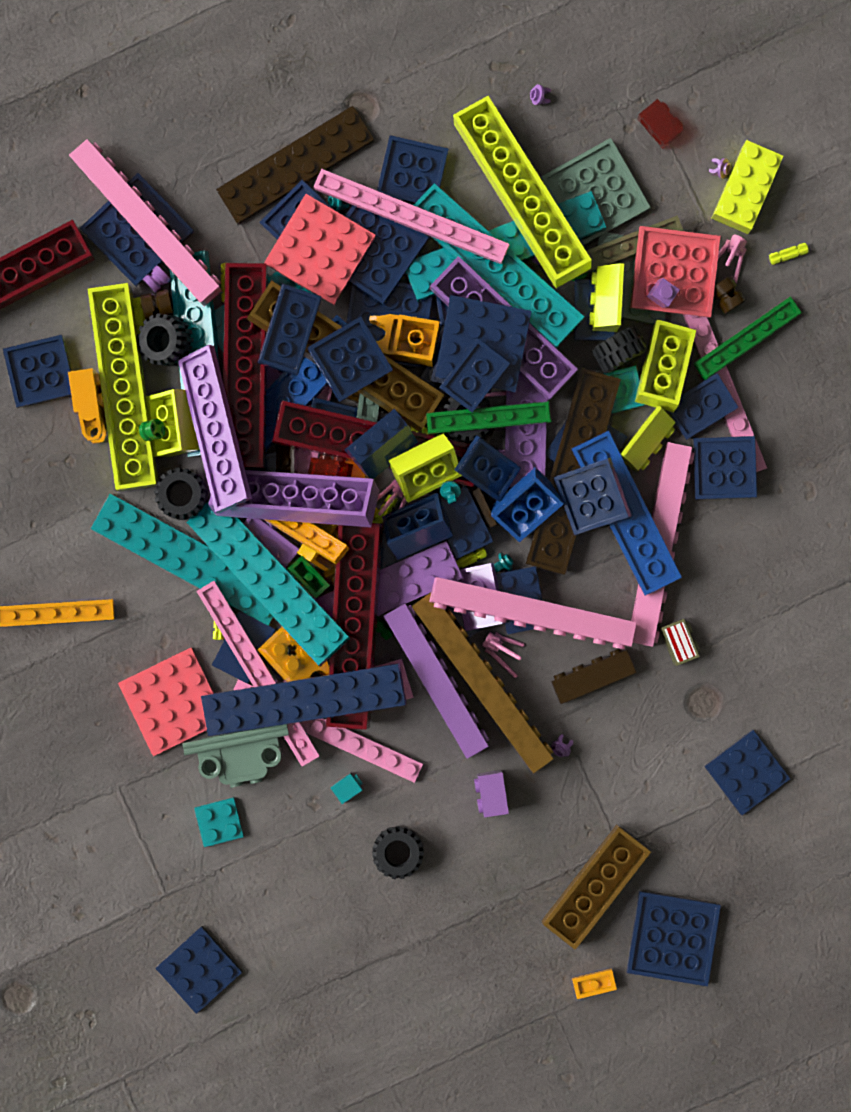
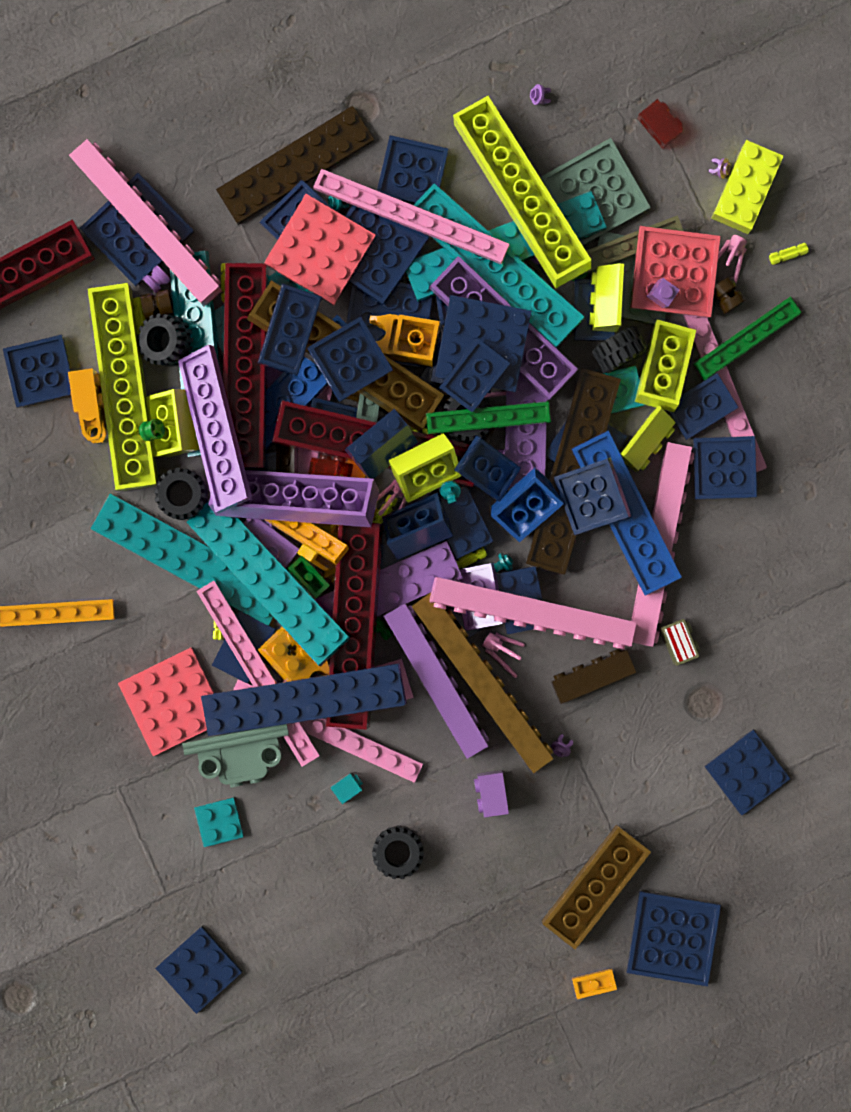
(481, 500): dark brown plate -> none

